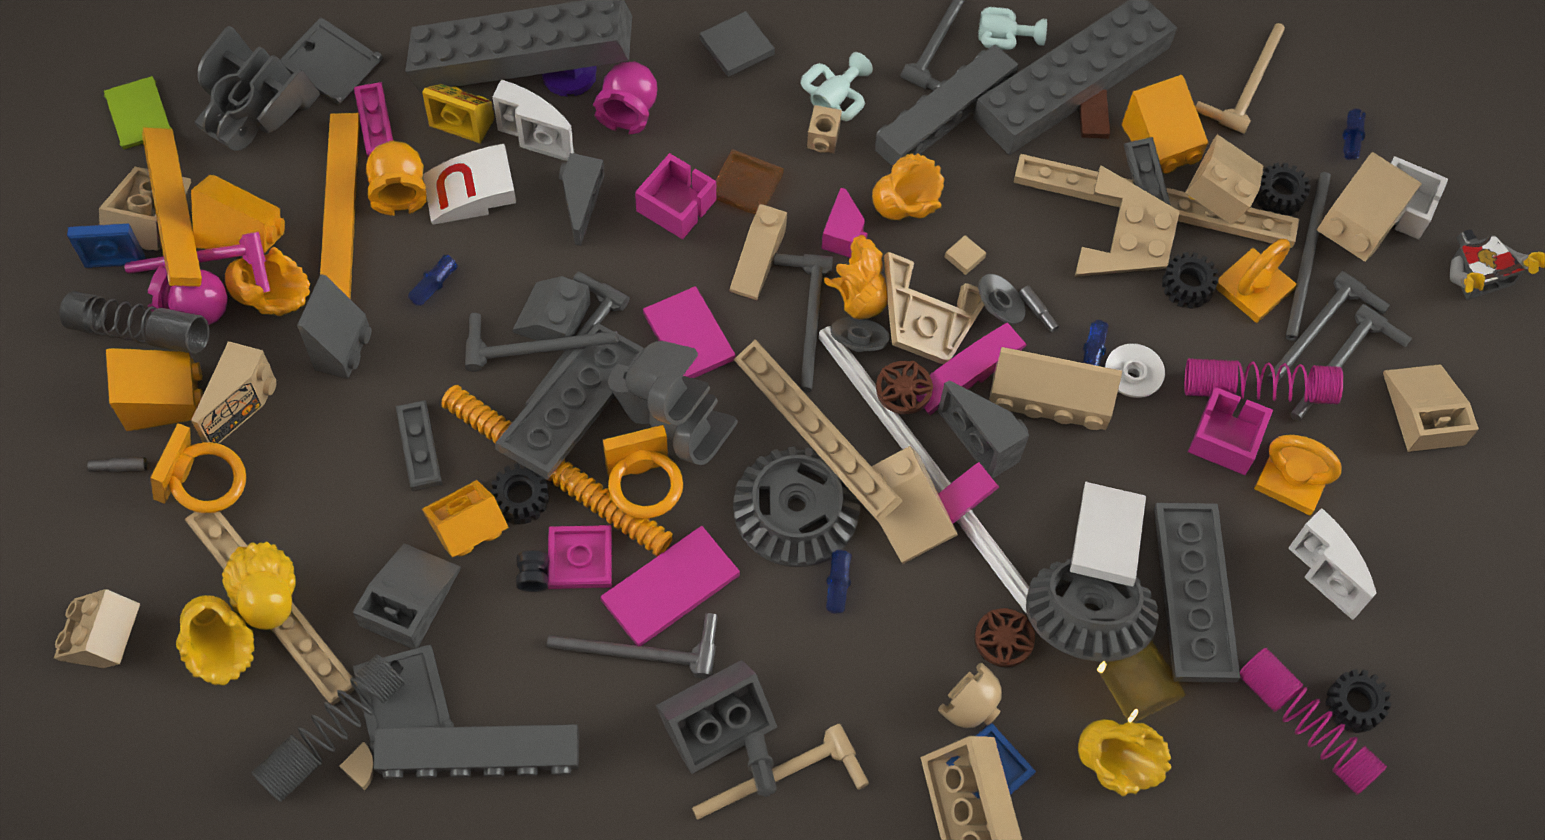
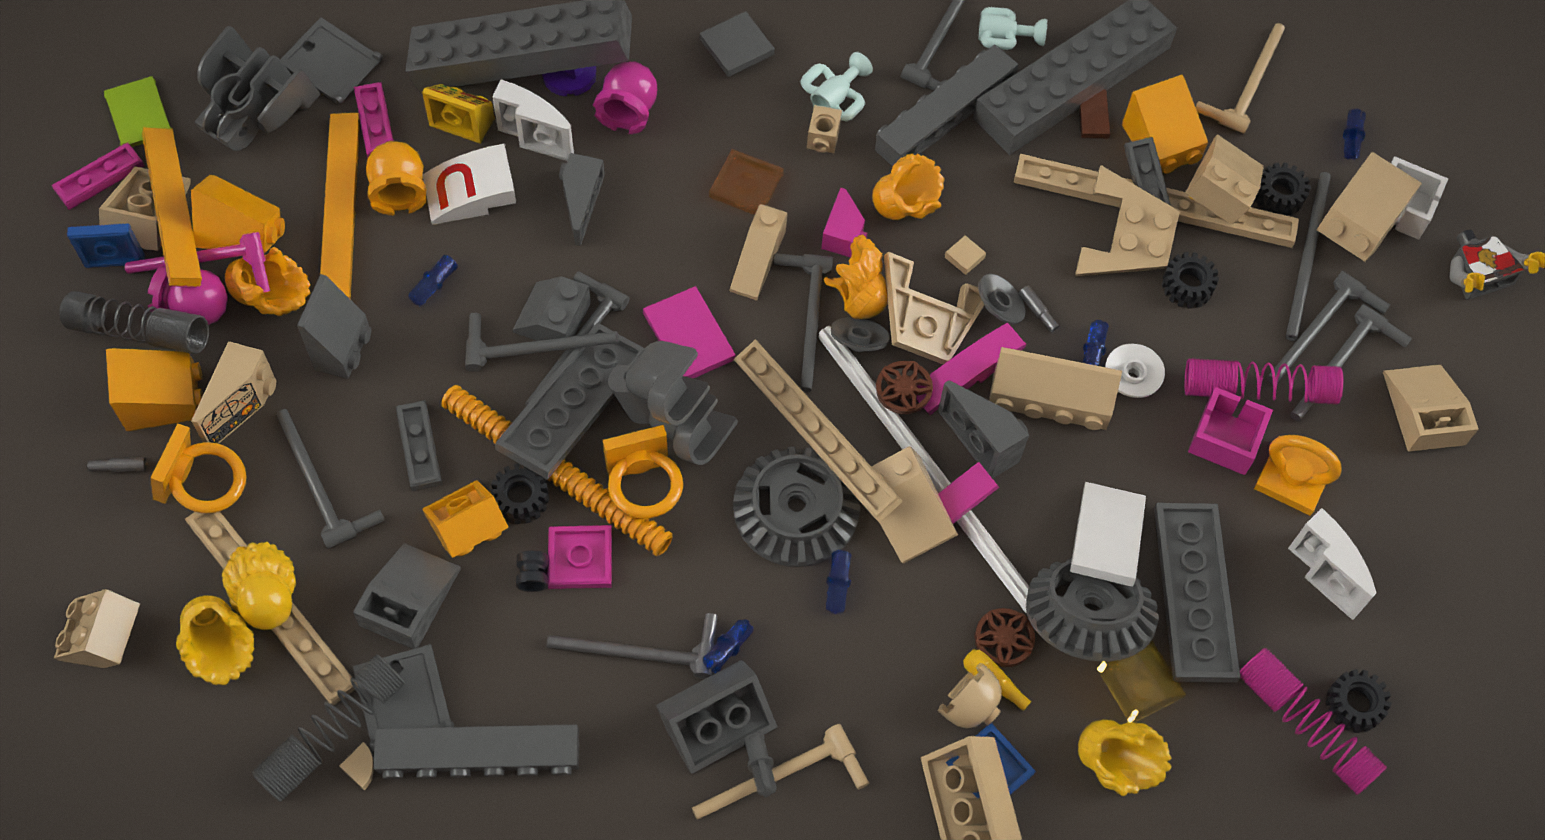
(97, 176): none -> dark pink tile
(336, 530): none -> dark grey bar
(669, 199): dark pink piece -> none
(670, 586): dark pink tile -> none
(728, 645): none -> clear blue axle
(1009, 689): none -> yellow piece
(1256, 282): light orange tile -> none

